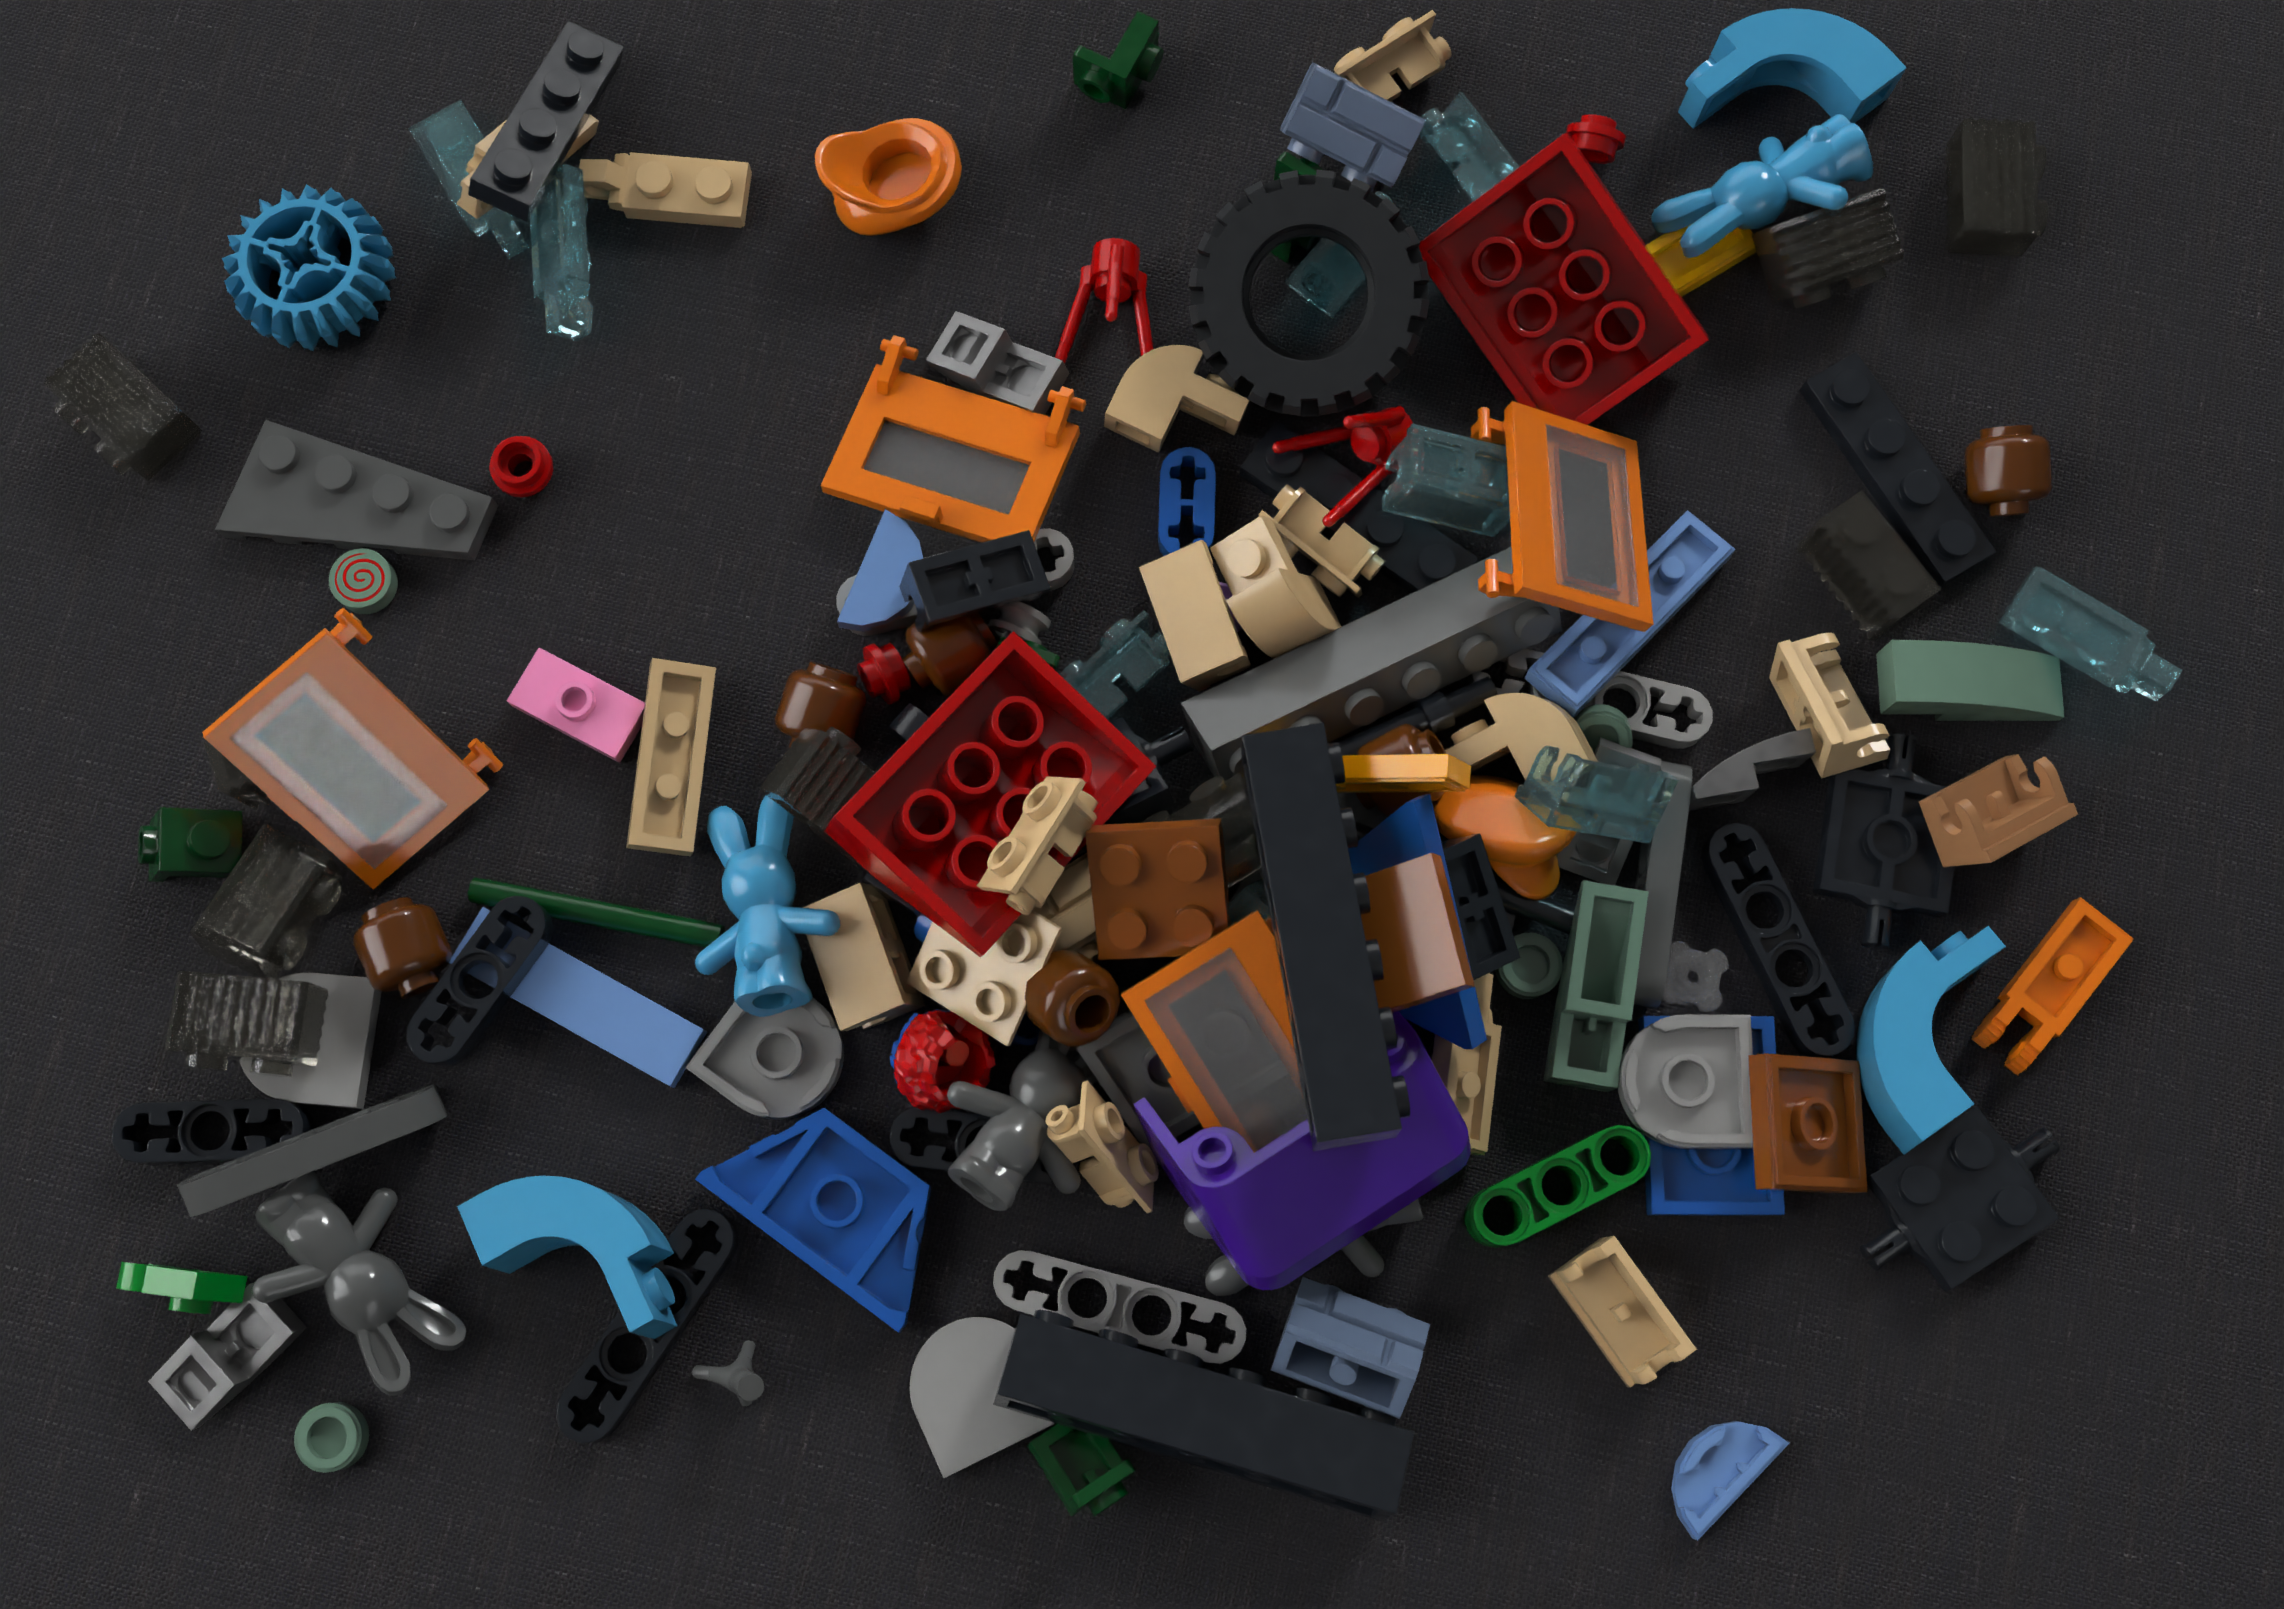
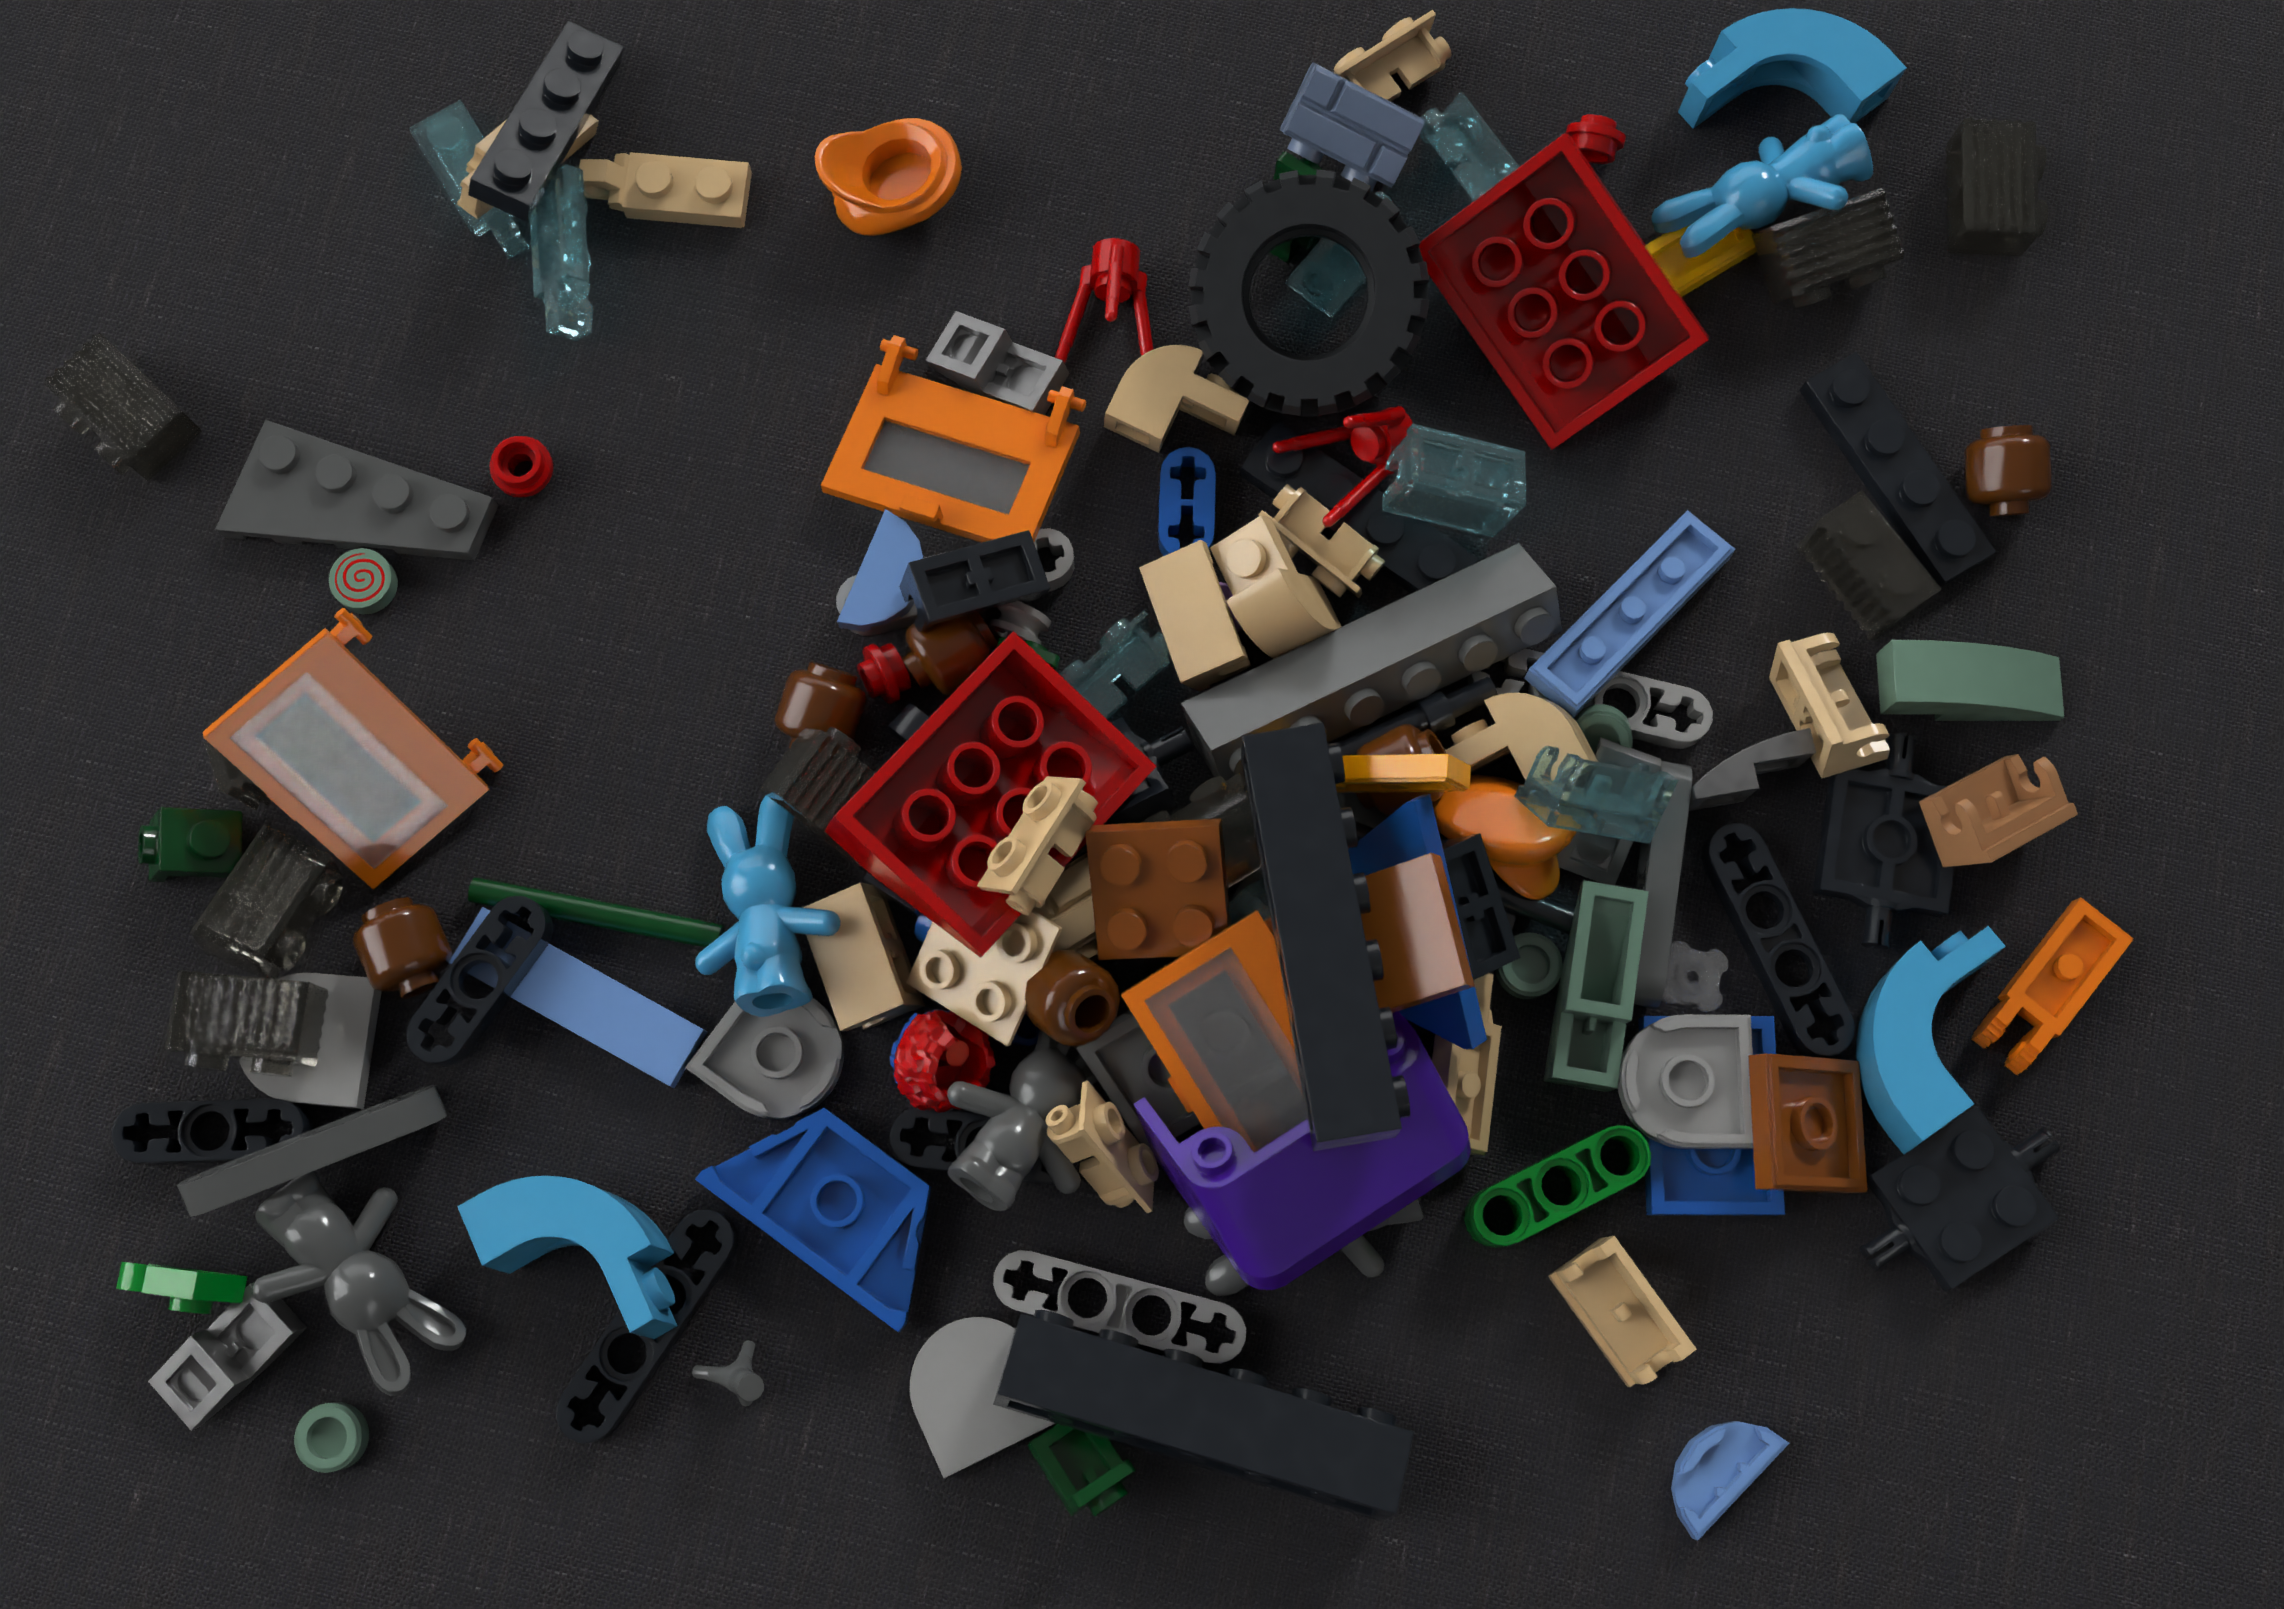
(317, 291): dark azure gear -> none
(578, 705): bright pink plate -> none
(671, 757): tan plate -> none
(1119, 77): dark green bracket -> none
(1351, 1347): sand blue brick -> none
(1571, 517): piece -> none
(2088, 635): clear light blue hinge -> none

